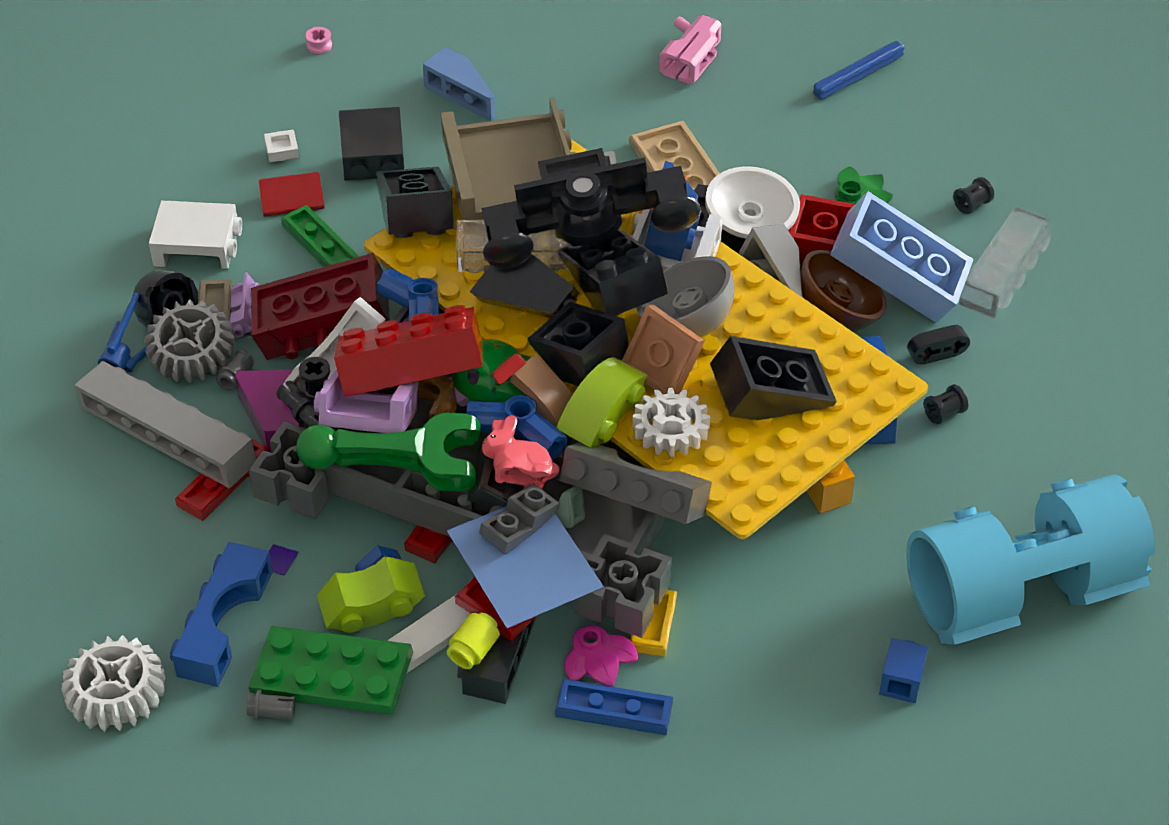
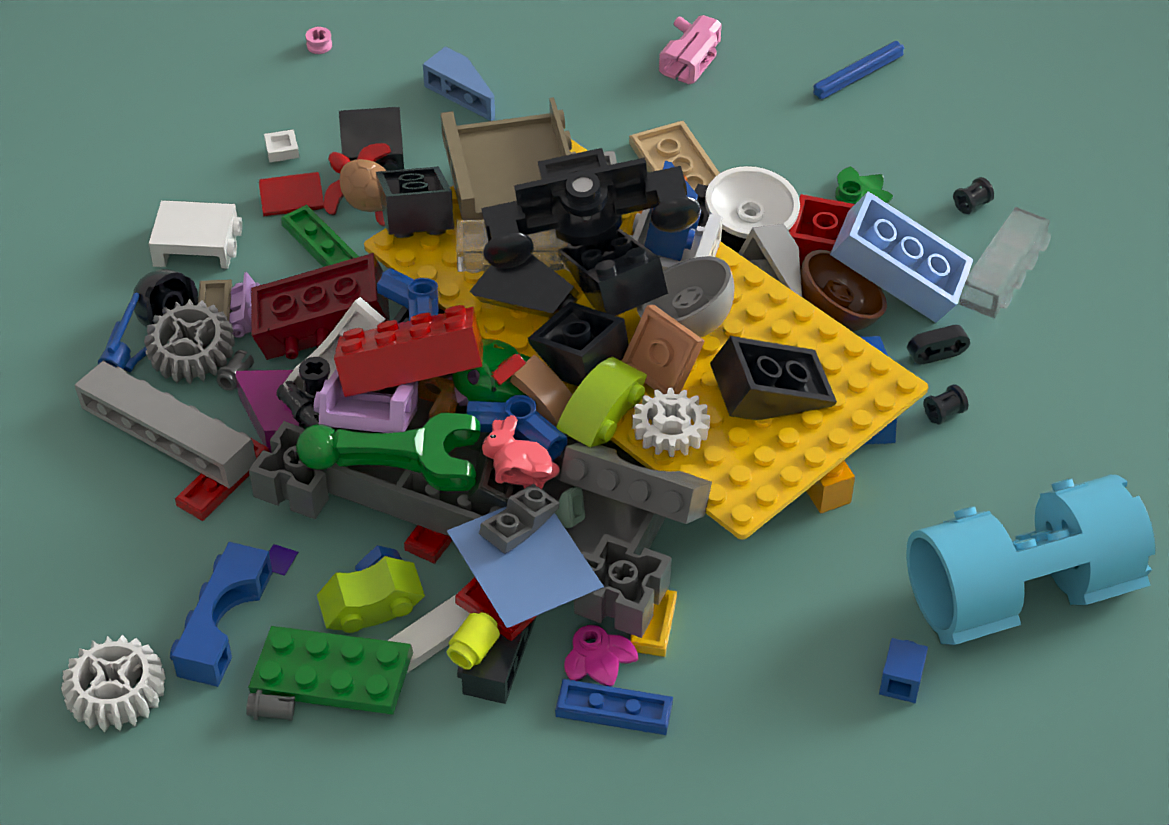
(357, 181): none -> animal

